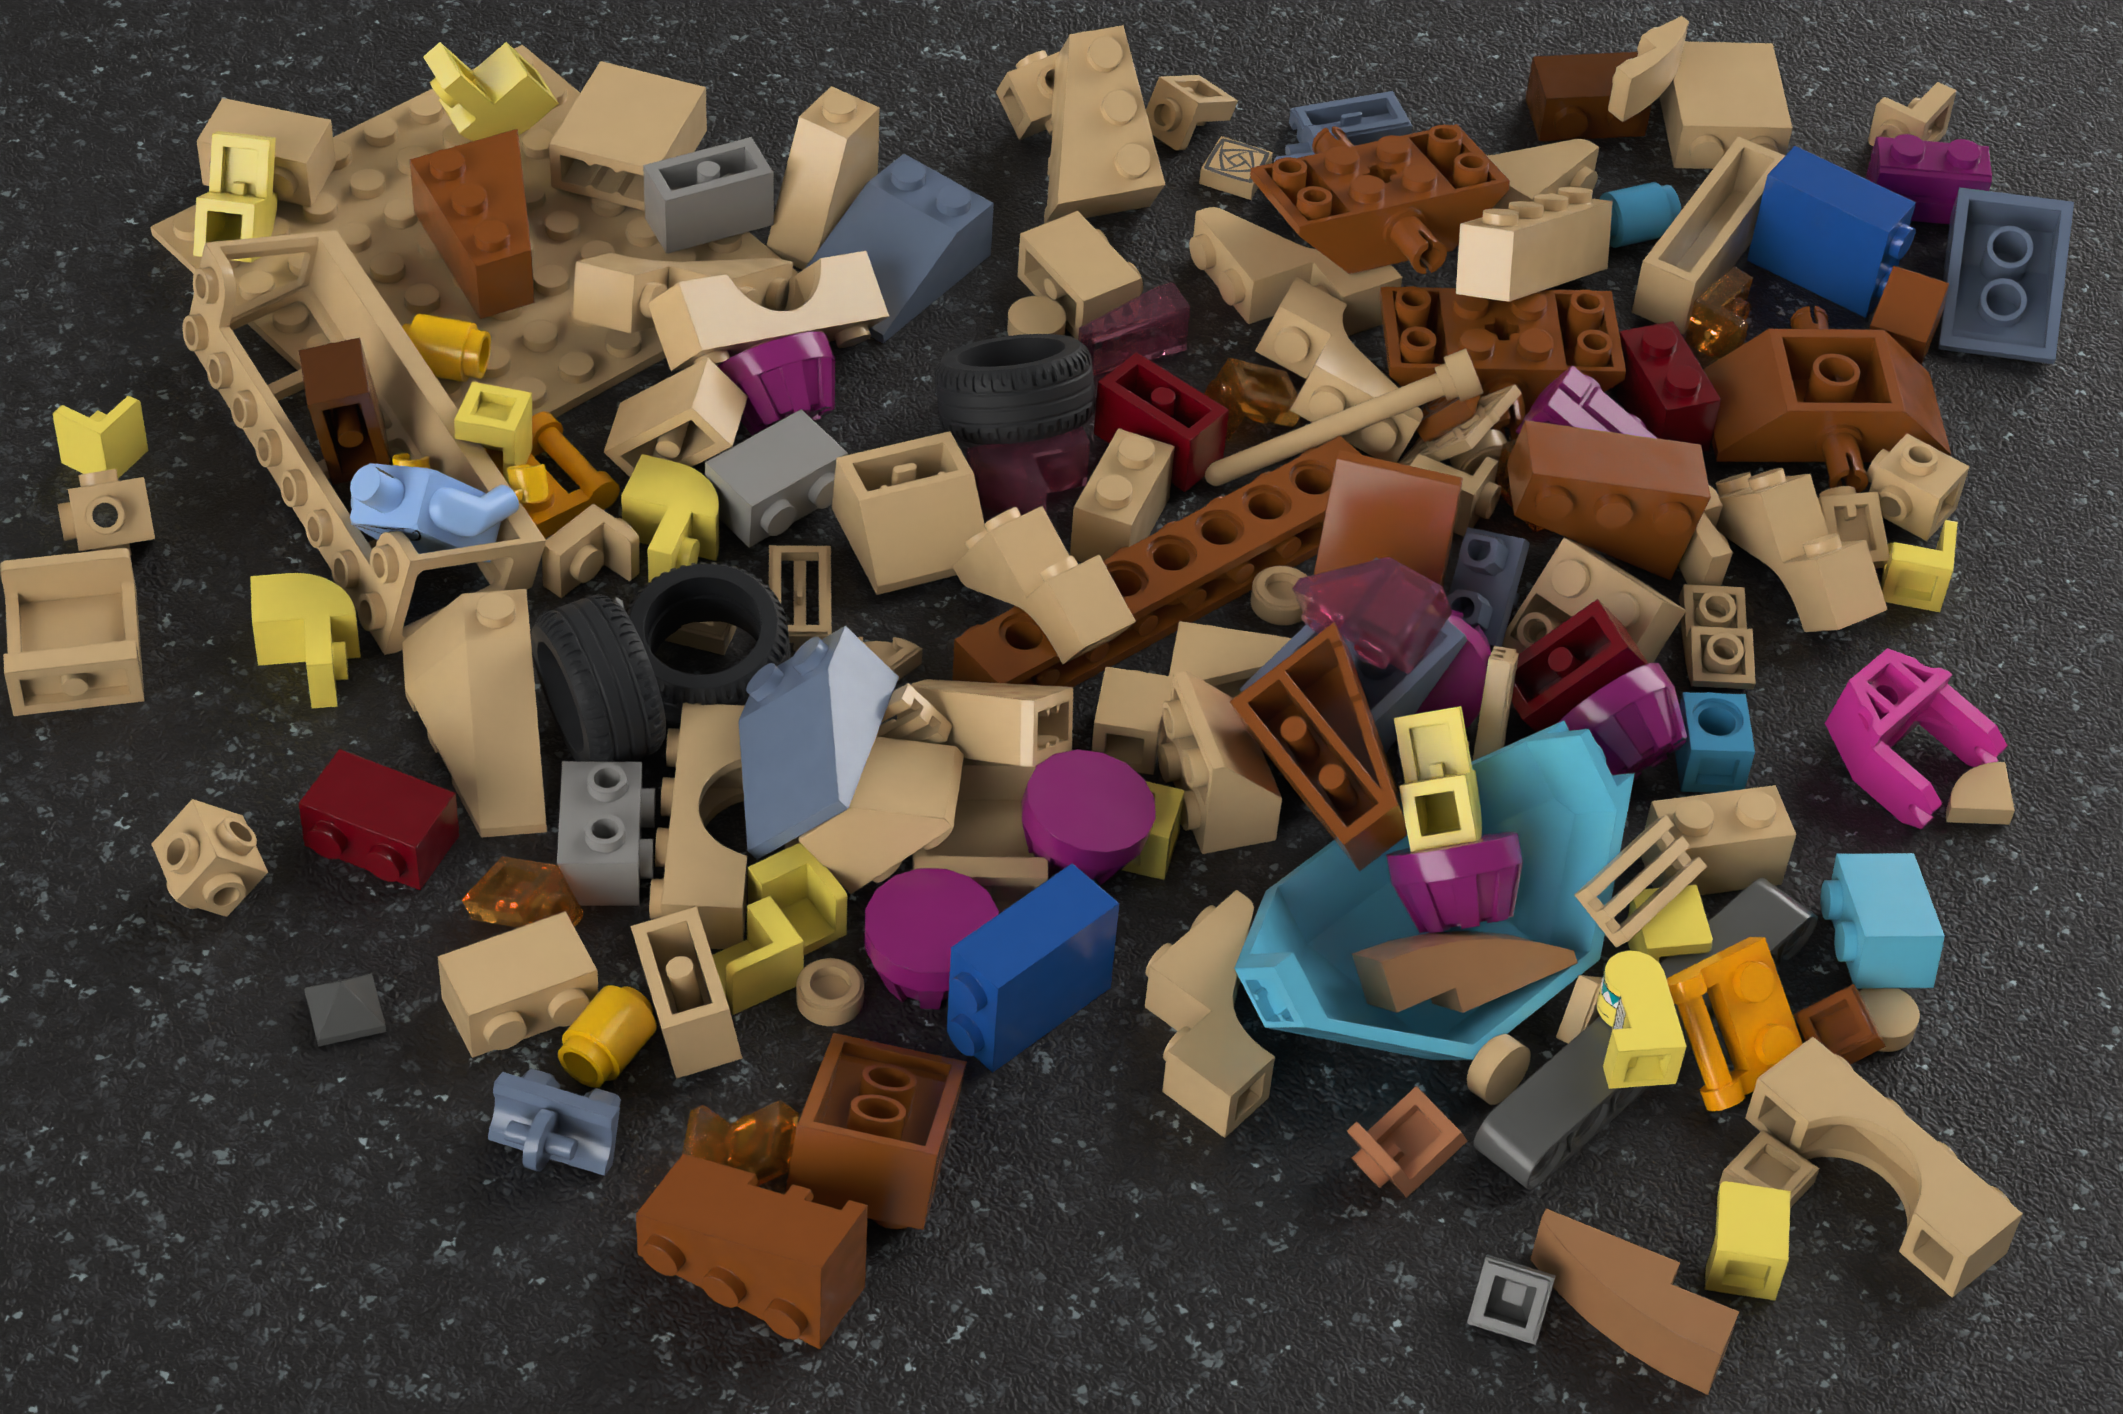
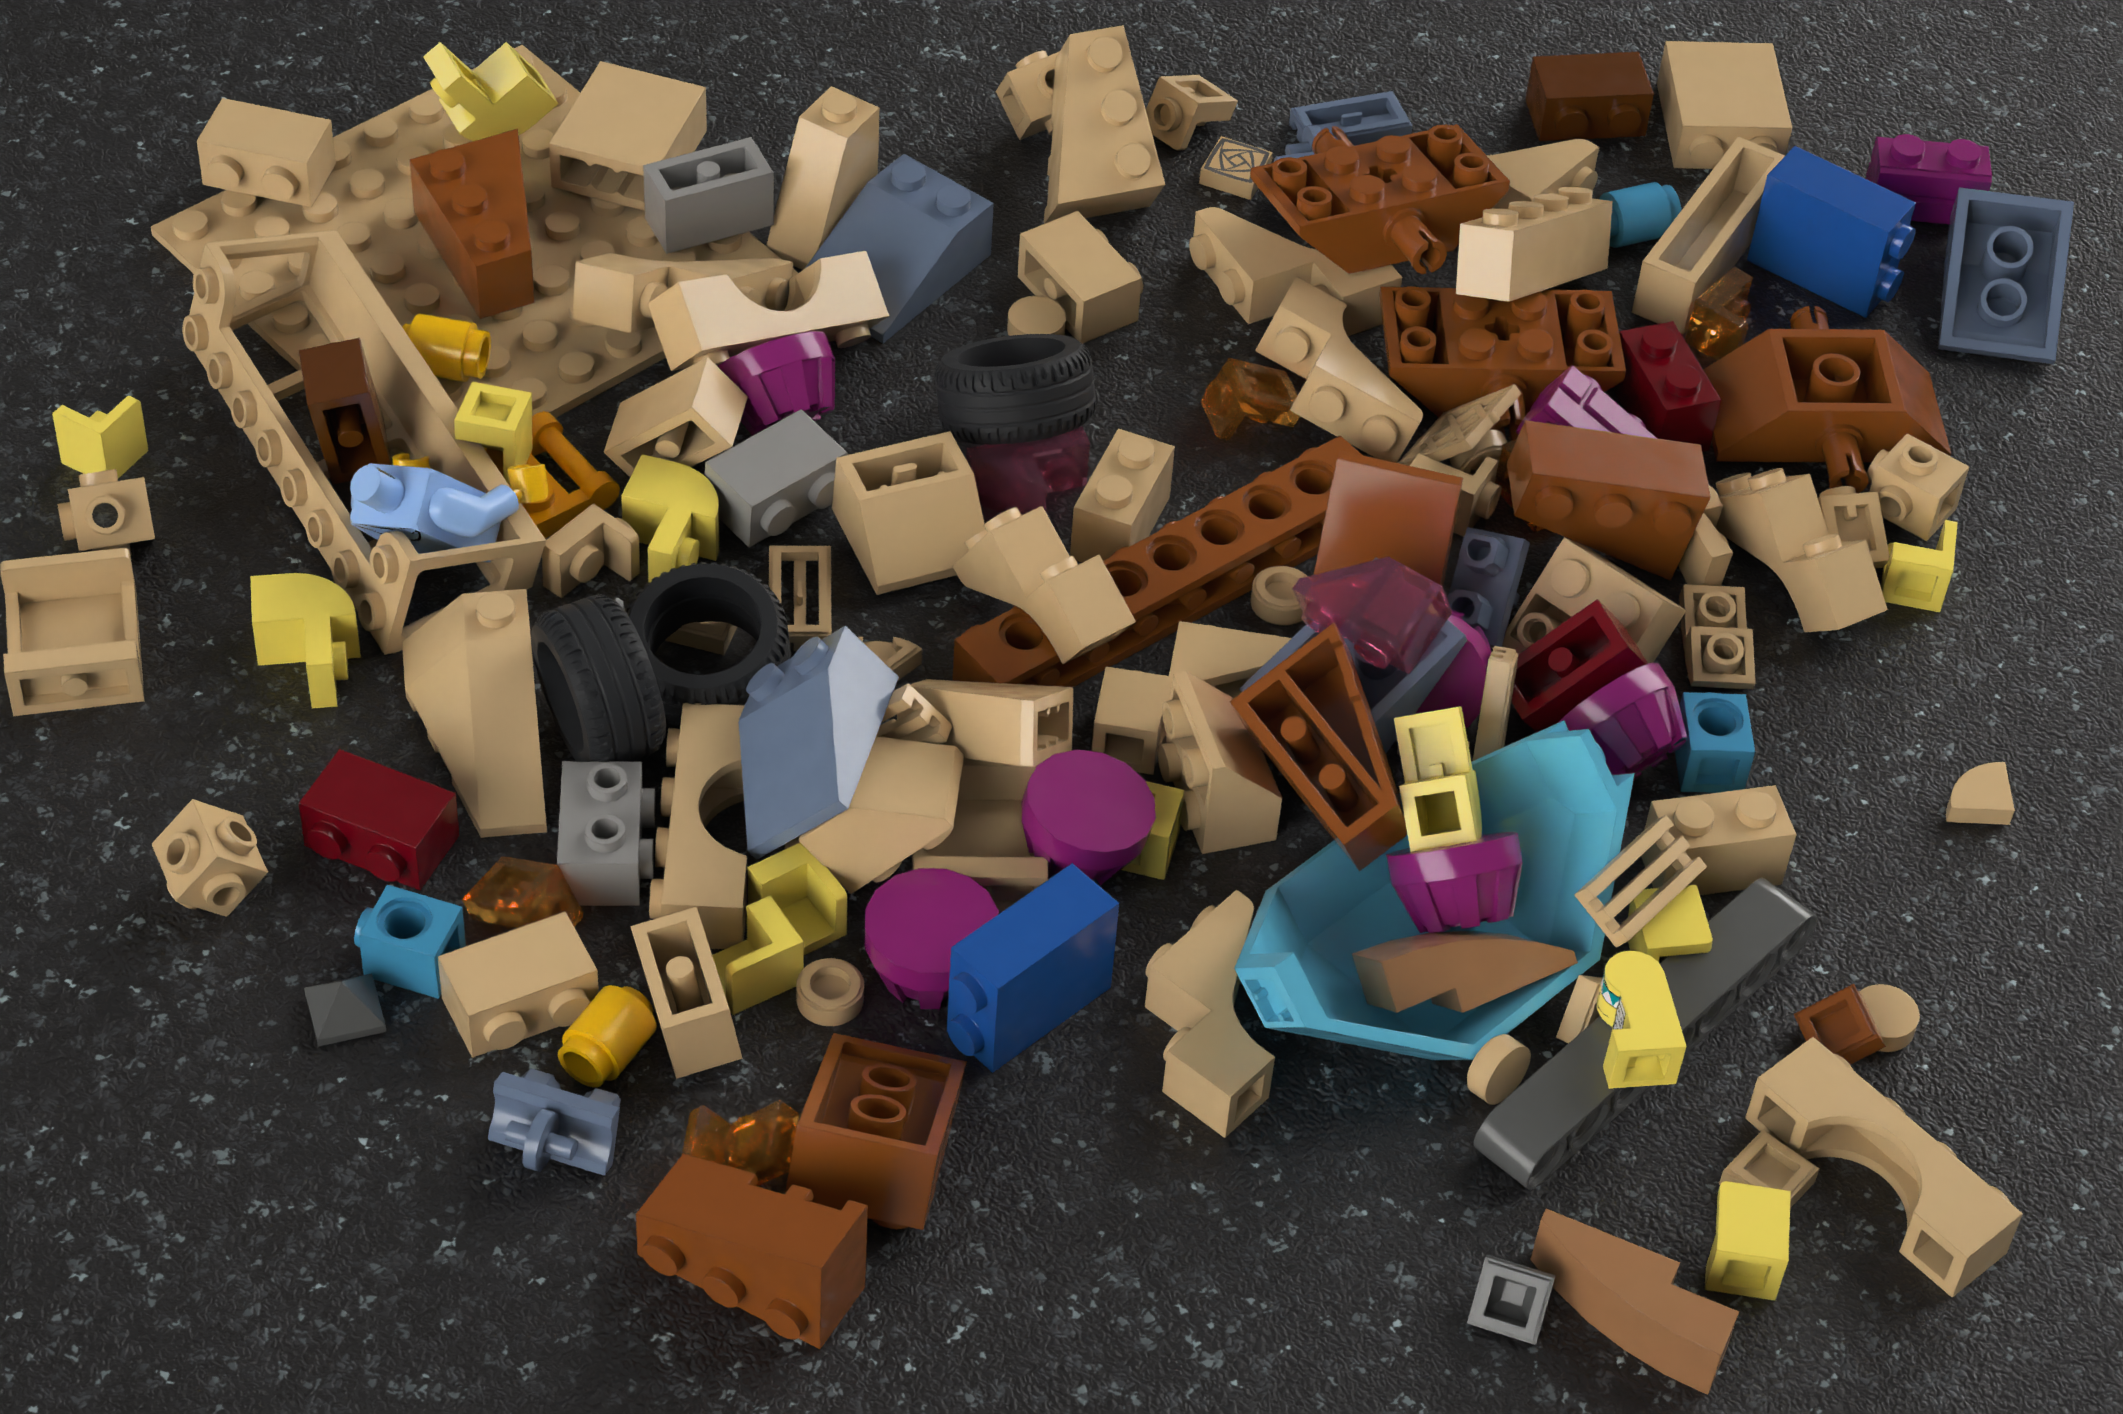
(239, 192): light yellow brick -> none
(406, 936): none -> dark azure brick
(1148, 324): clear pink slope -> none
(1164, 408): dark red brick -> none
(1406, 1143): nougat bracket -> none
(1444, 415): dark orange tile -> none
(1451, 380): tan piece -> none
(1649, 74): tan slope -> none
(1750, 1015): light orange plate -> none
(1883, 920): medium azure brick -> none
(1886, 705): dark pink piece -> none
(1911, 310): dark orange brick -> none
(1923, 117): tan bracket -> none

